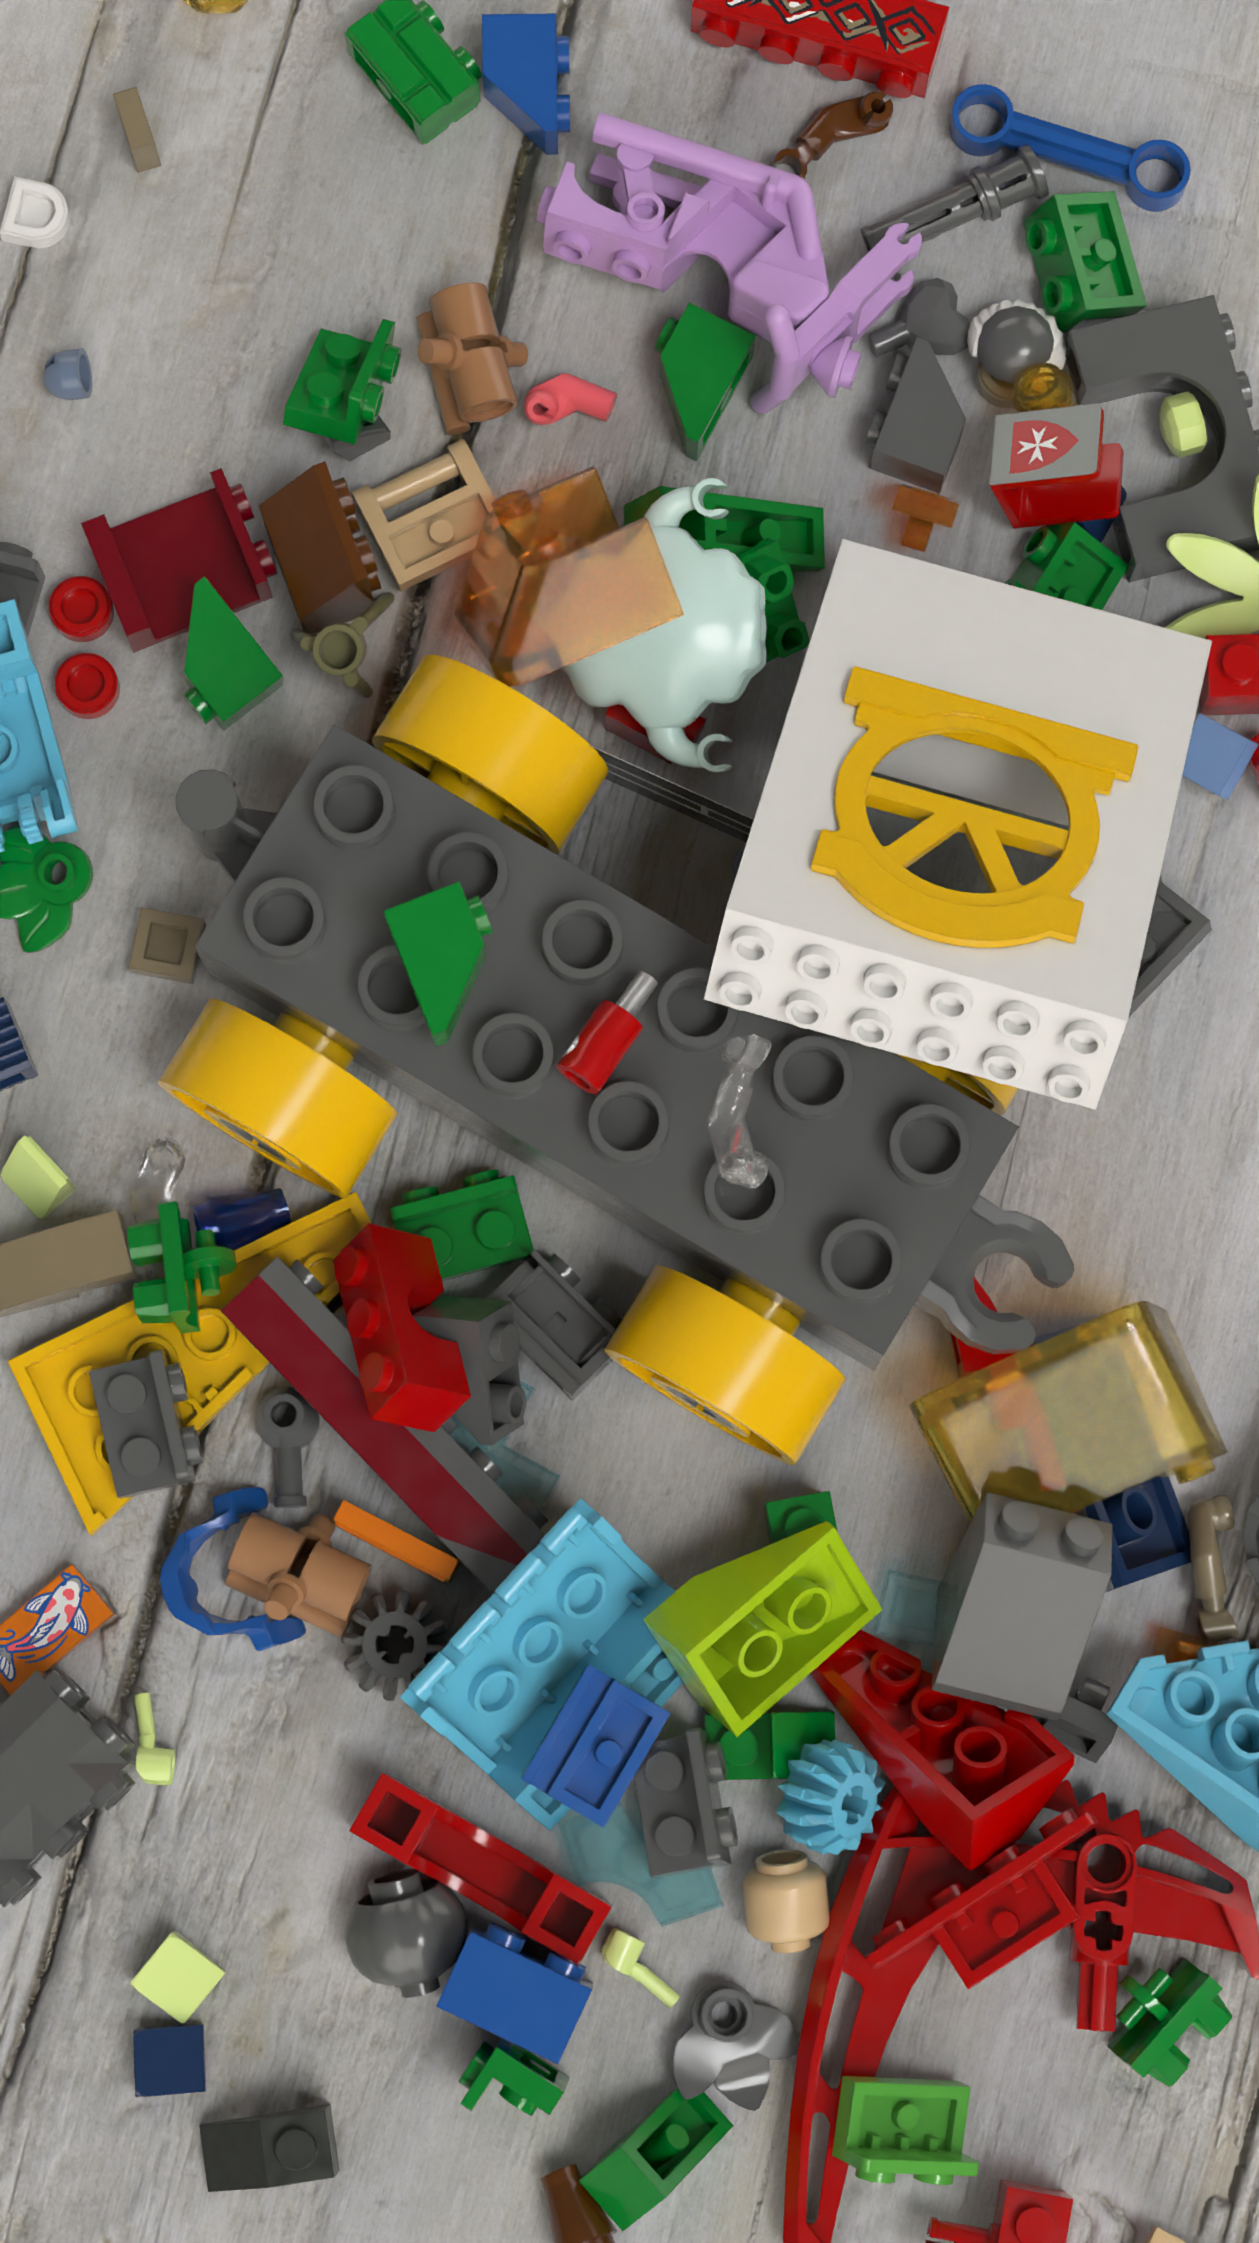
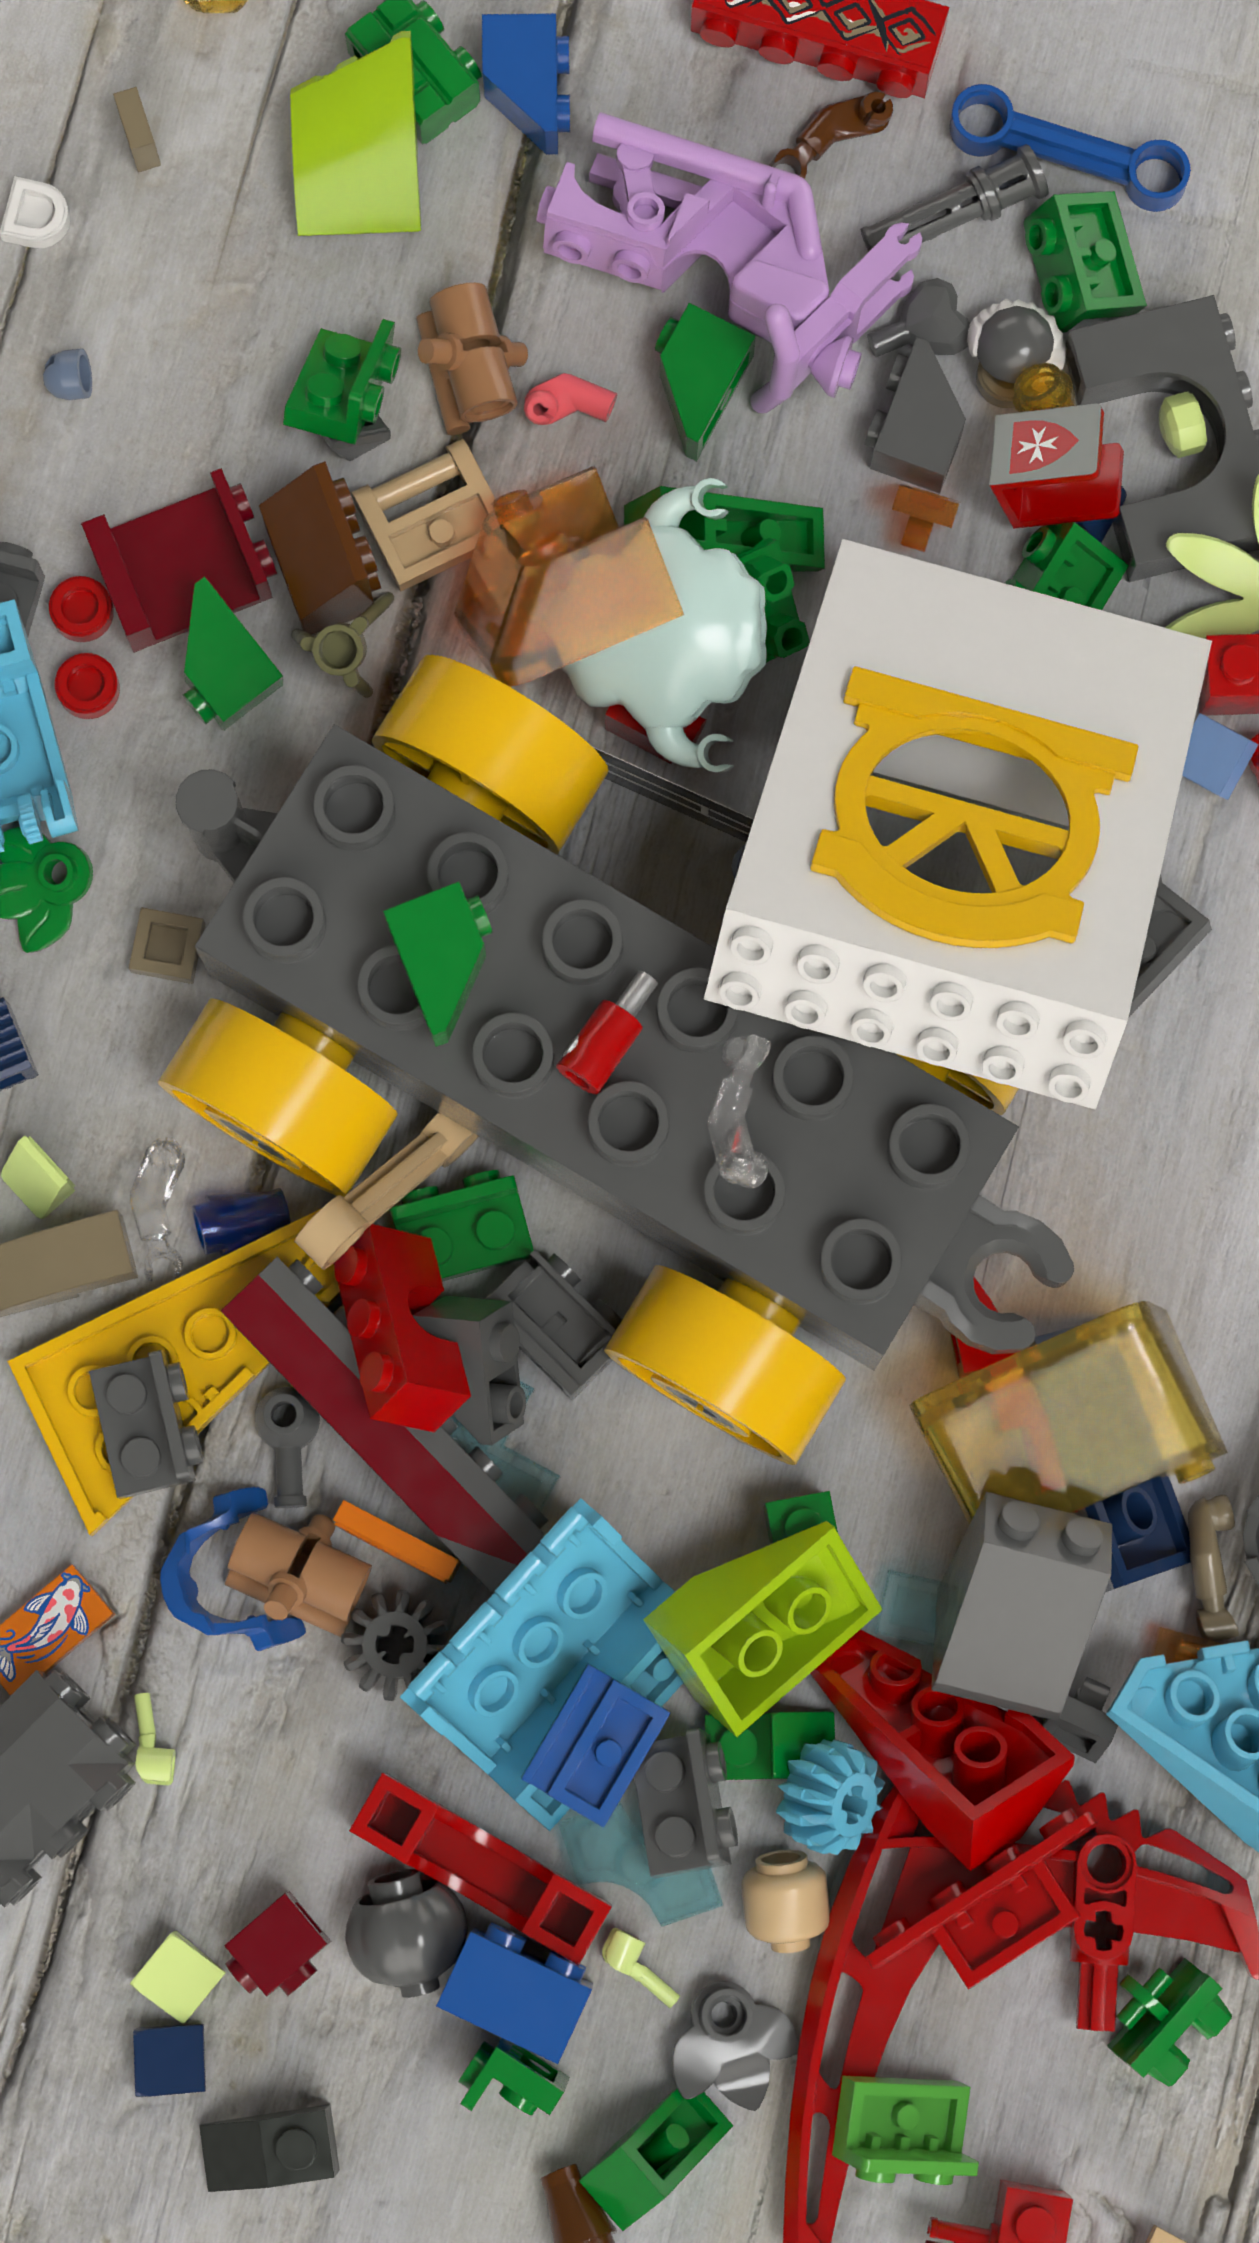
(170, 1242): green hips -> none
(276, 1948): none -> dark red brick
(347, 1217): none -> tan piece
(357, 146): none -> lime slope

